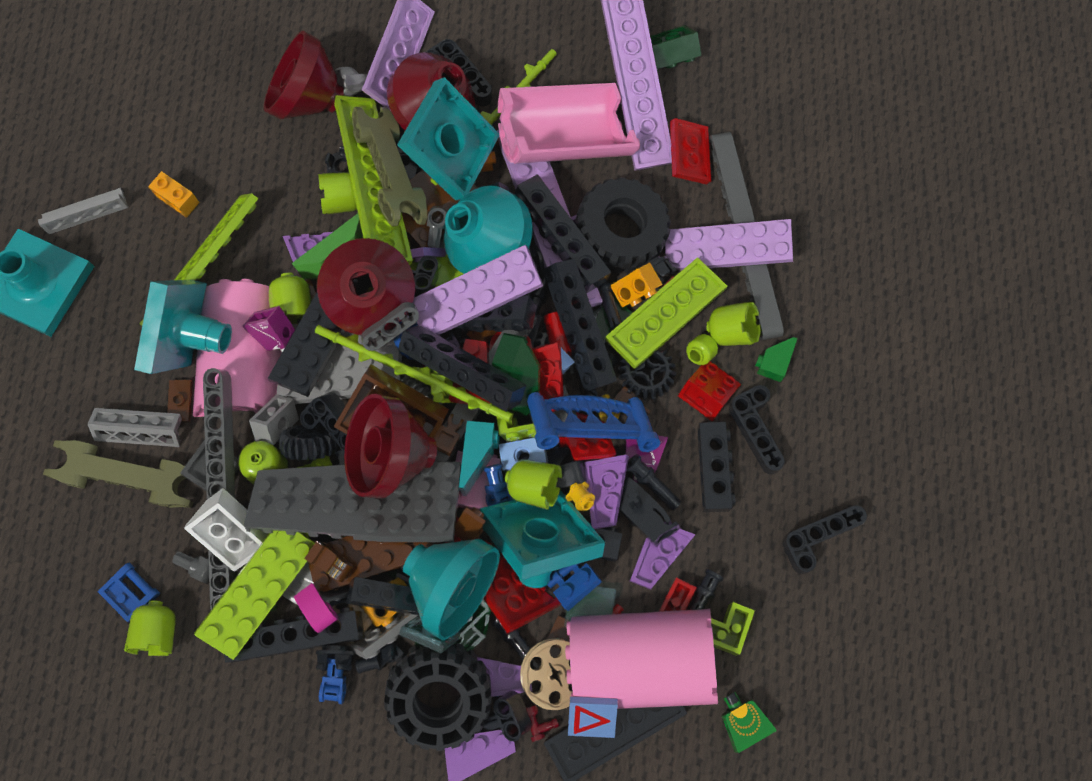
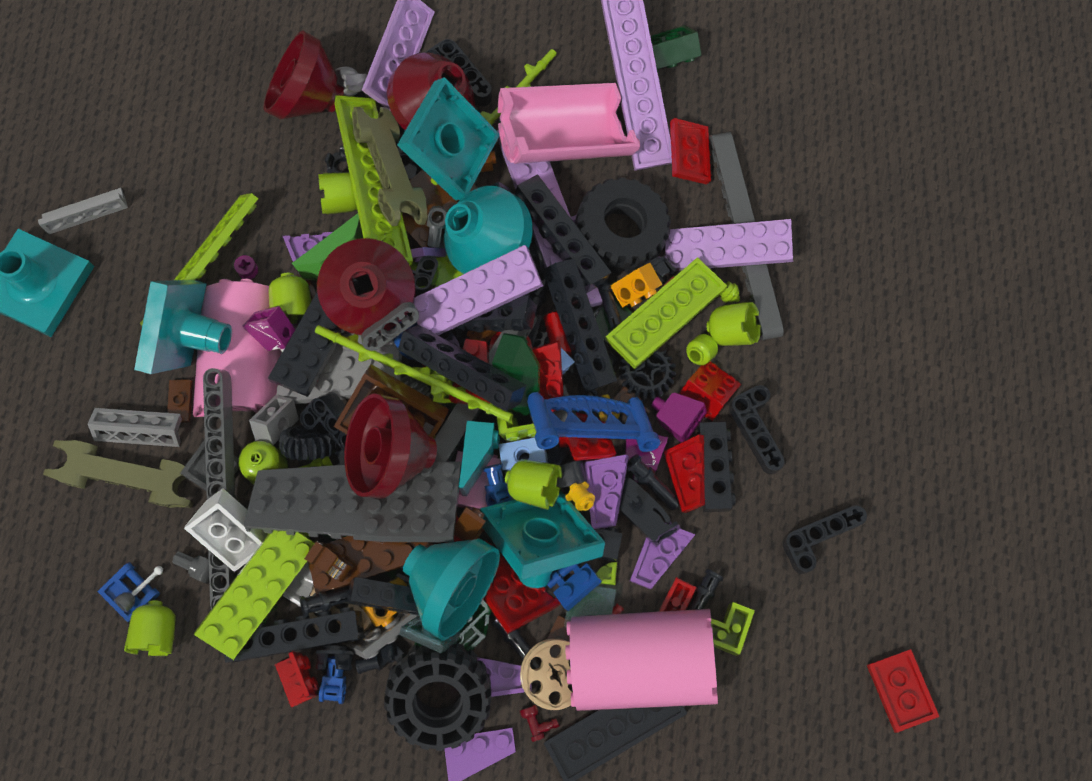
(127, 600): none -> hinge
(174, 194): light orange brick -> none
(250, 269): none -> magenta wheel
(297, 679): none -> red bracket
(315, 610): dark pink panel -> none
(446, 437): reddish brown plate -> none
(511, 719): black beam -> none
(592, 717): medium blue tile -> none
(608, 573): none -> lime tile
(679, 415): none -> magenta torso
(687, 472): none -> red wing
(731, 293): none -> lime plate
(745, 723): green torso -> none
(776, 359): green slope -> none
(902, 691): none -> red plate

